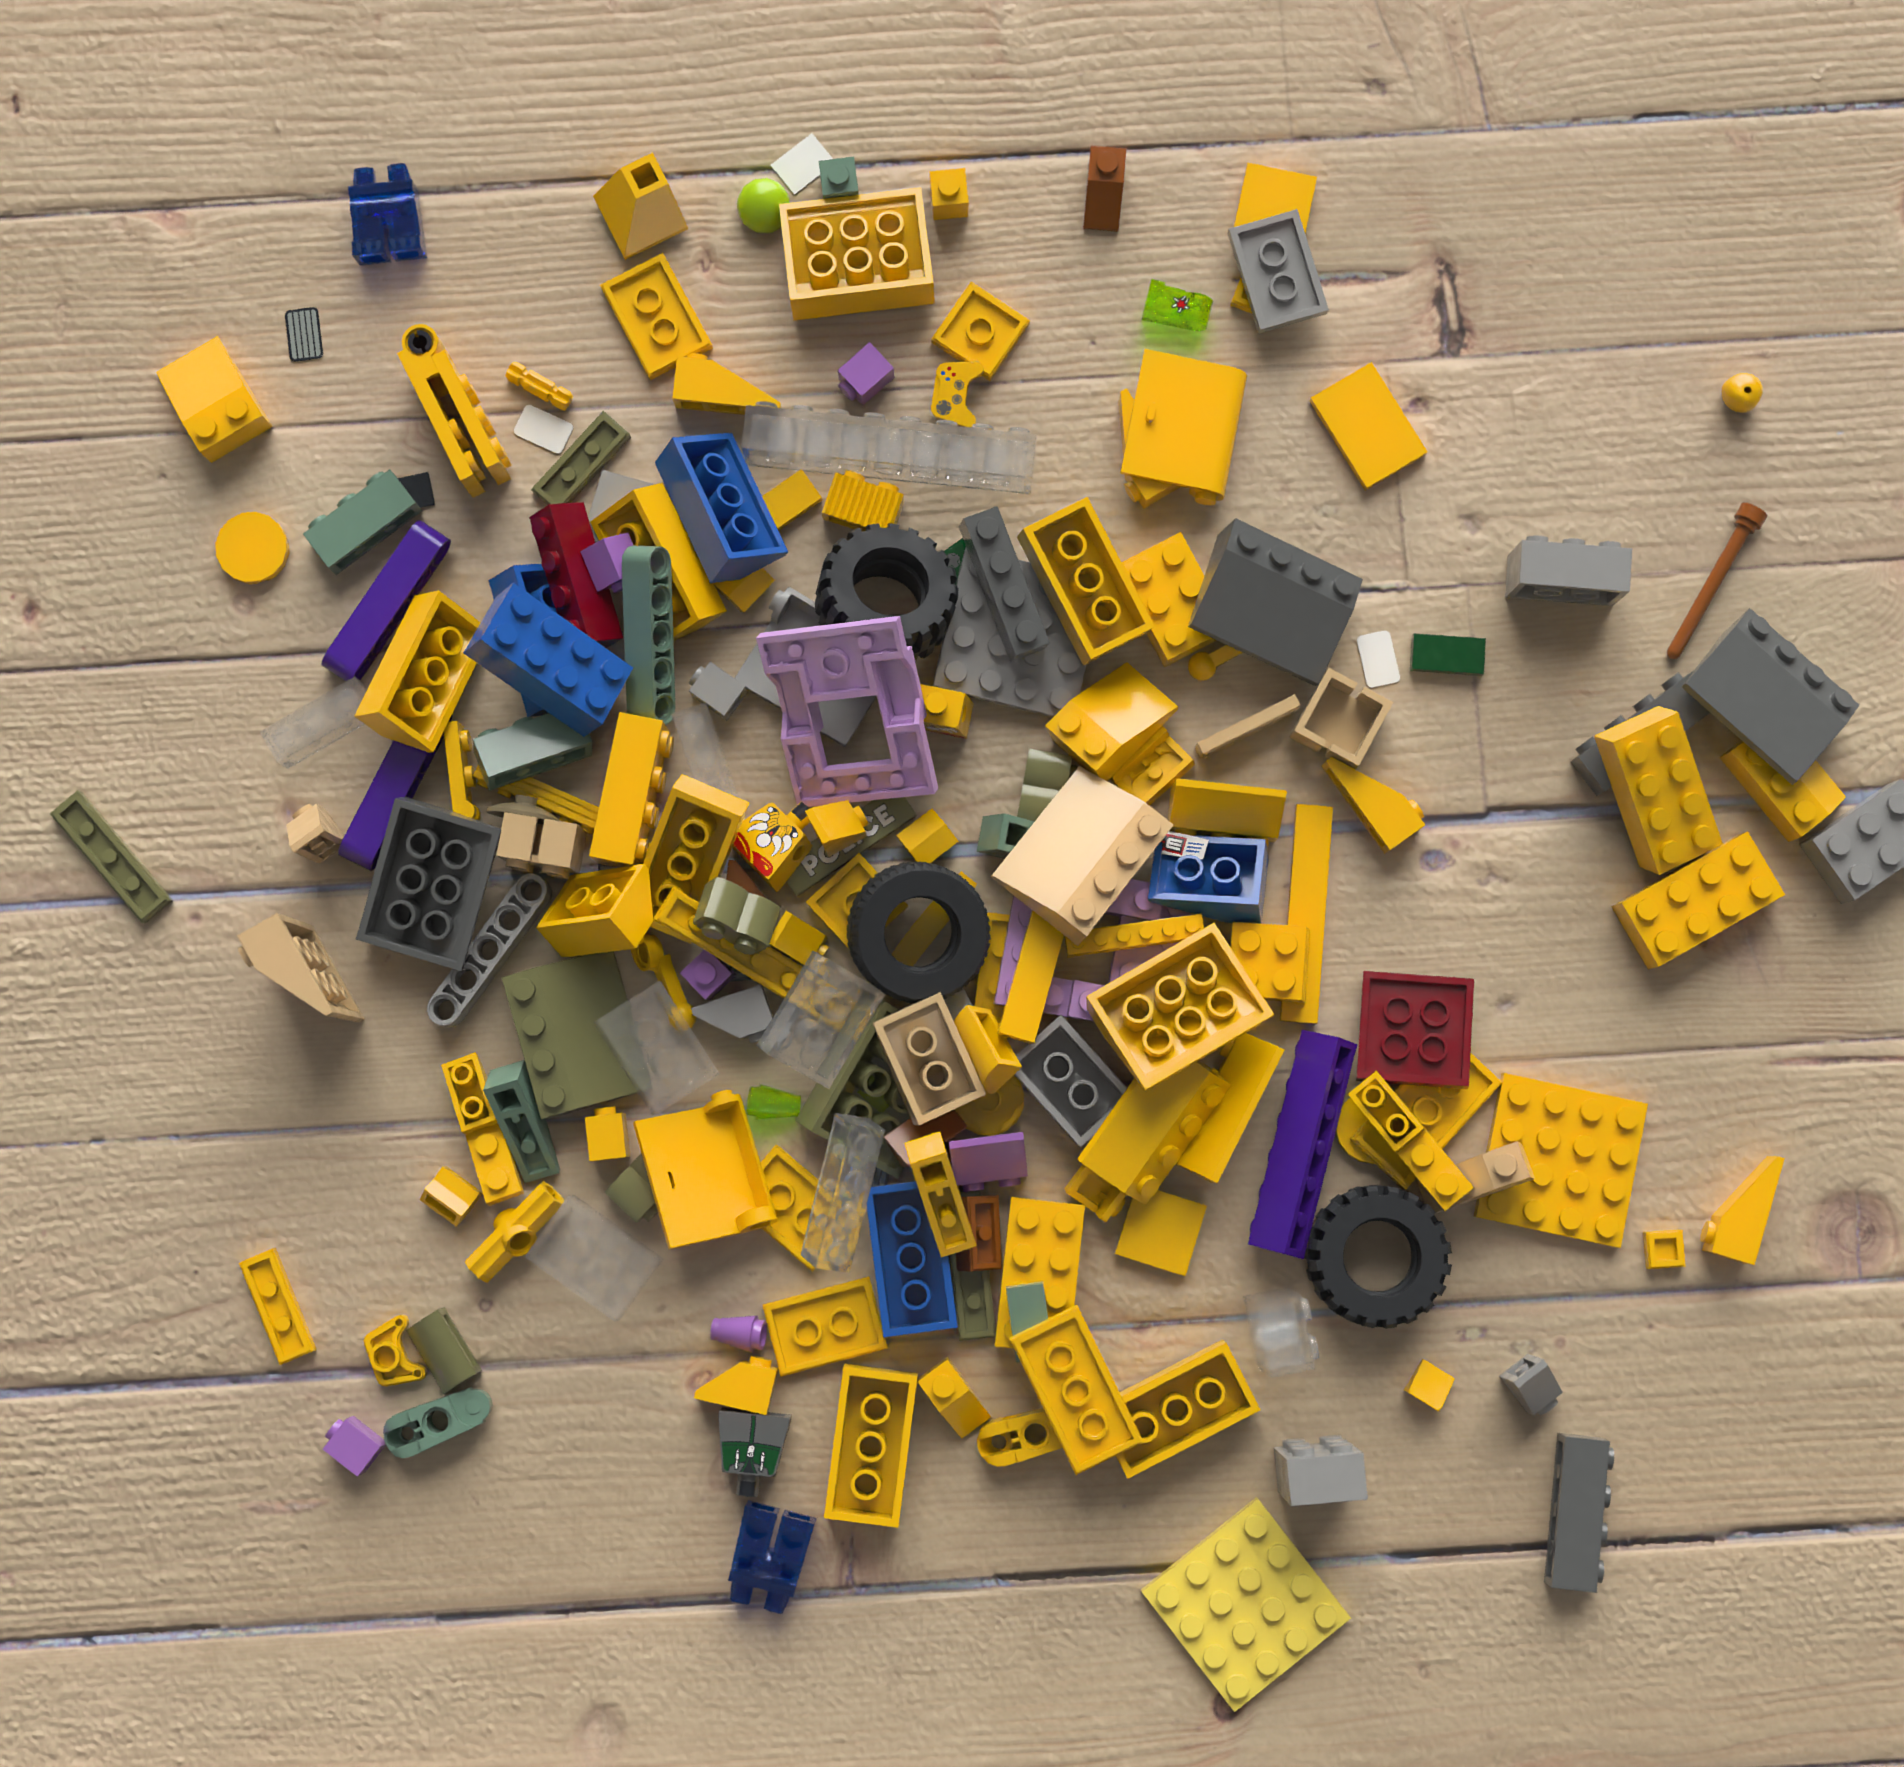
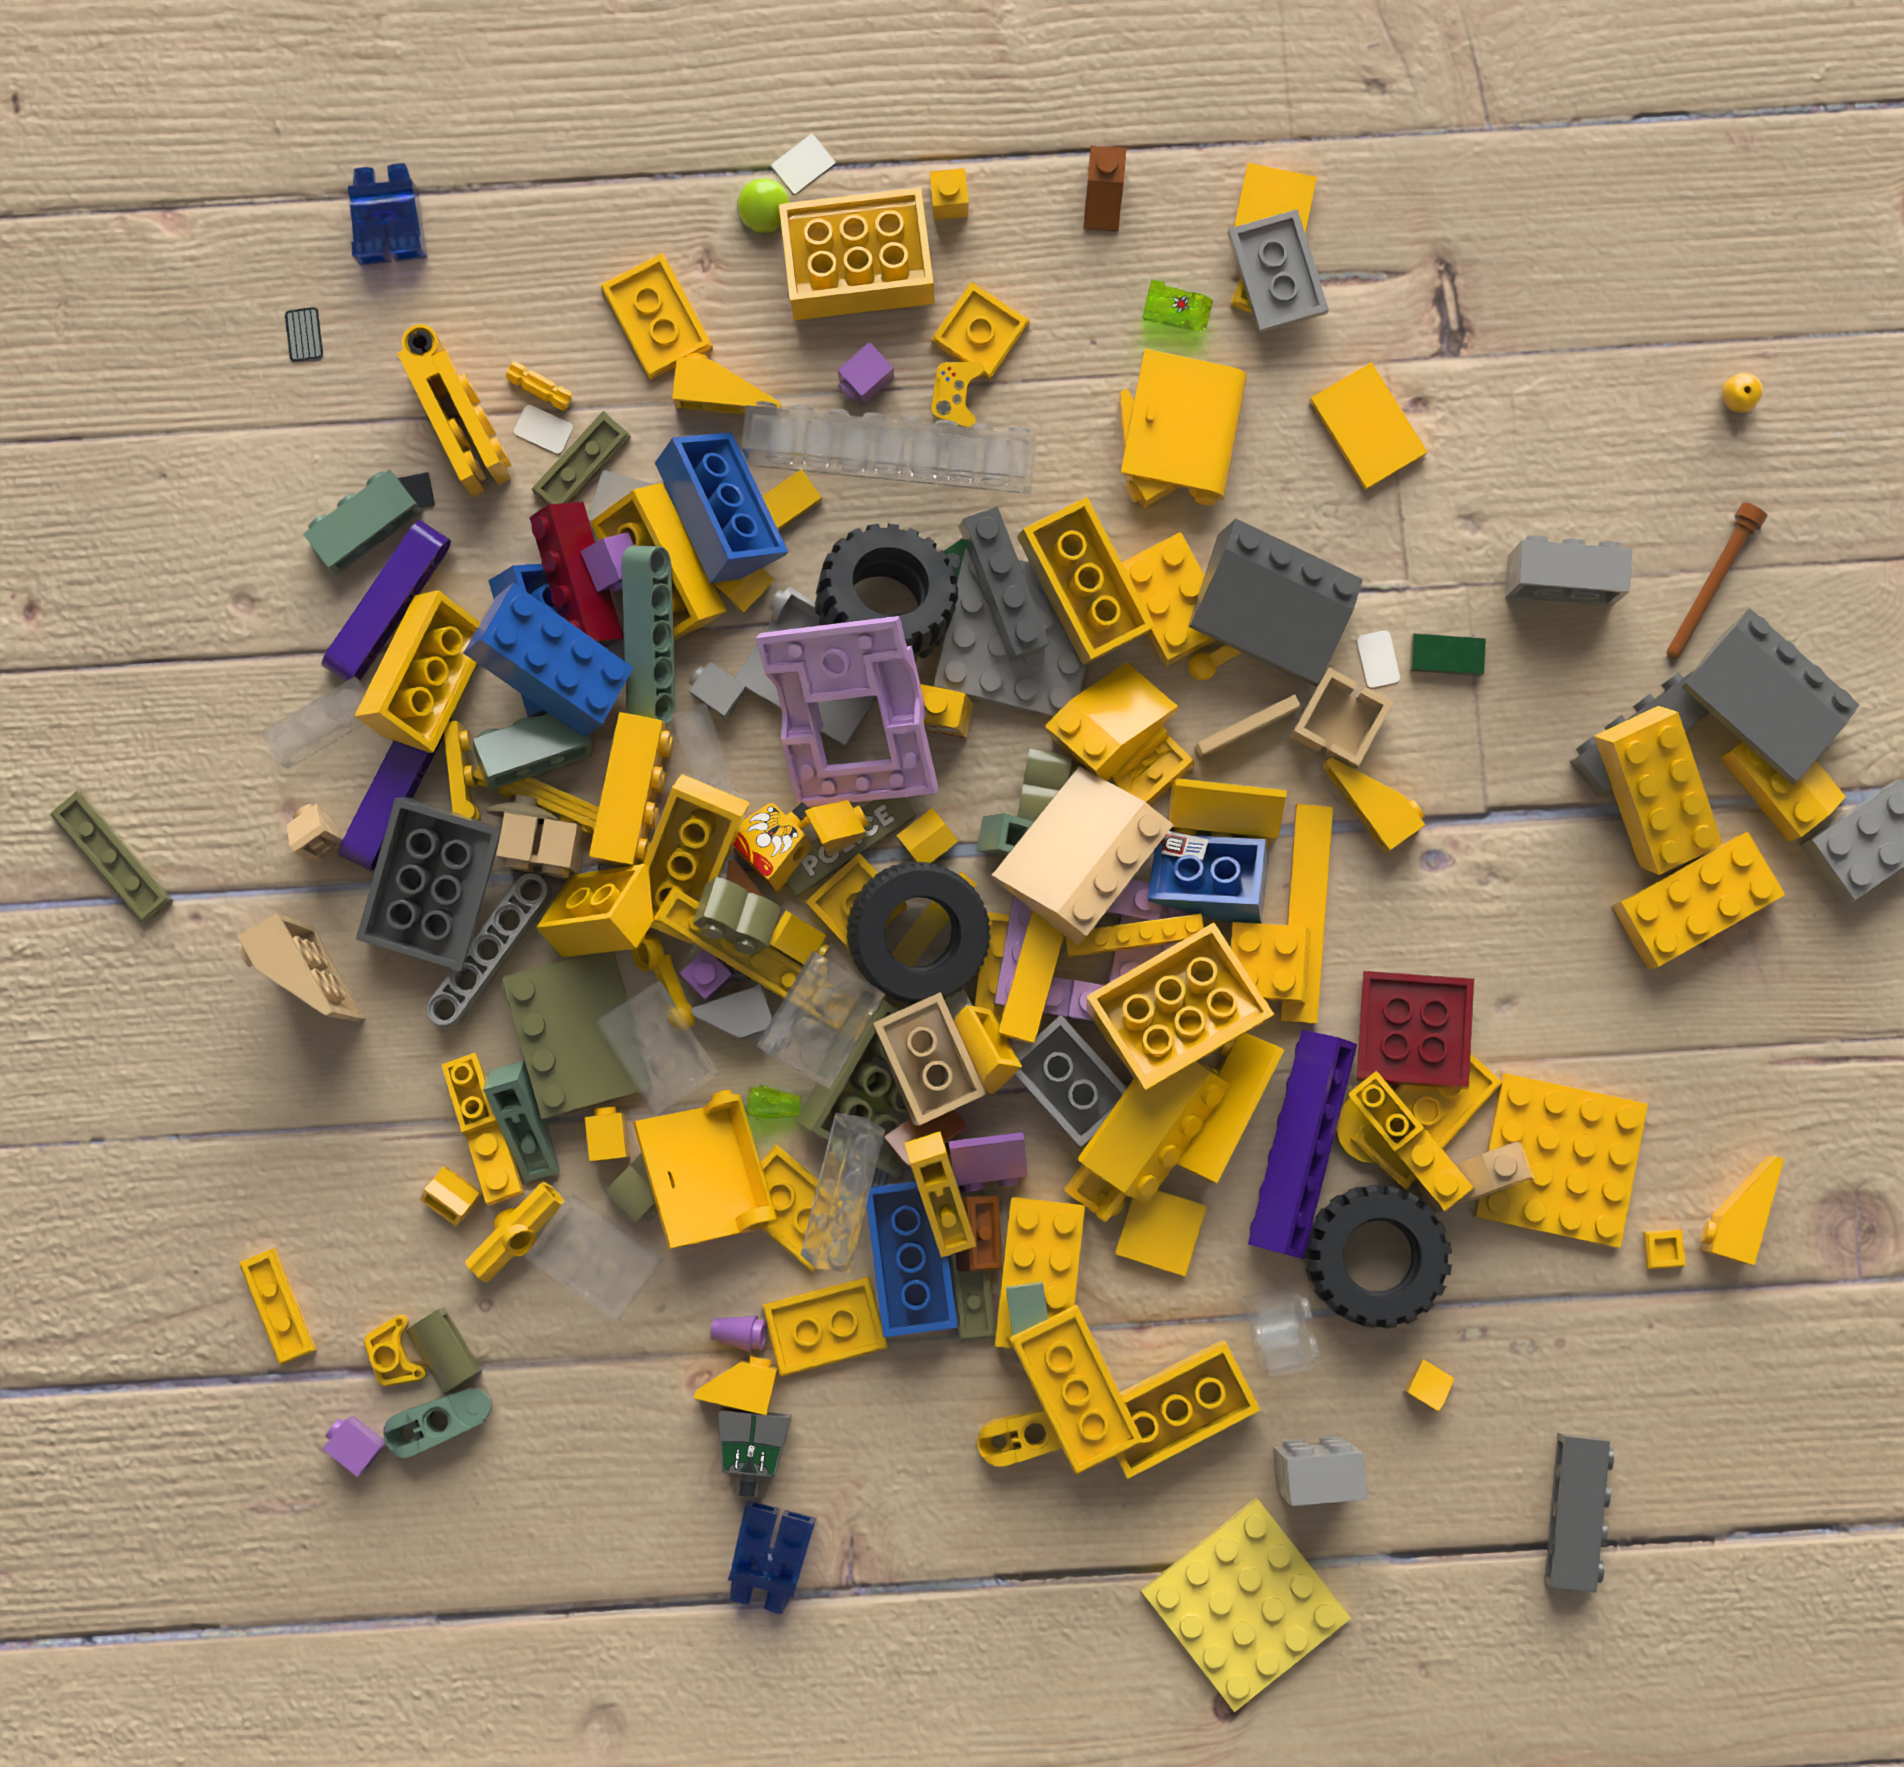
(213, 400): yellow slope -> none
(252, 547): yellow tile -> none
(639, 207): yellow slope -> none
(838, 177): sand green brick -> none
(859, 504): yellow brick -> none
(870, 1445): yellow brick -> none
(953, 1397): yellow slope -> none
(995, 1111): yellow tile -> none
(1532, 1384): light grey slope -> none

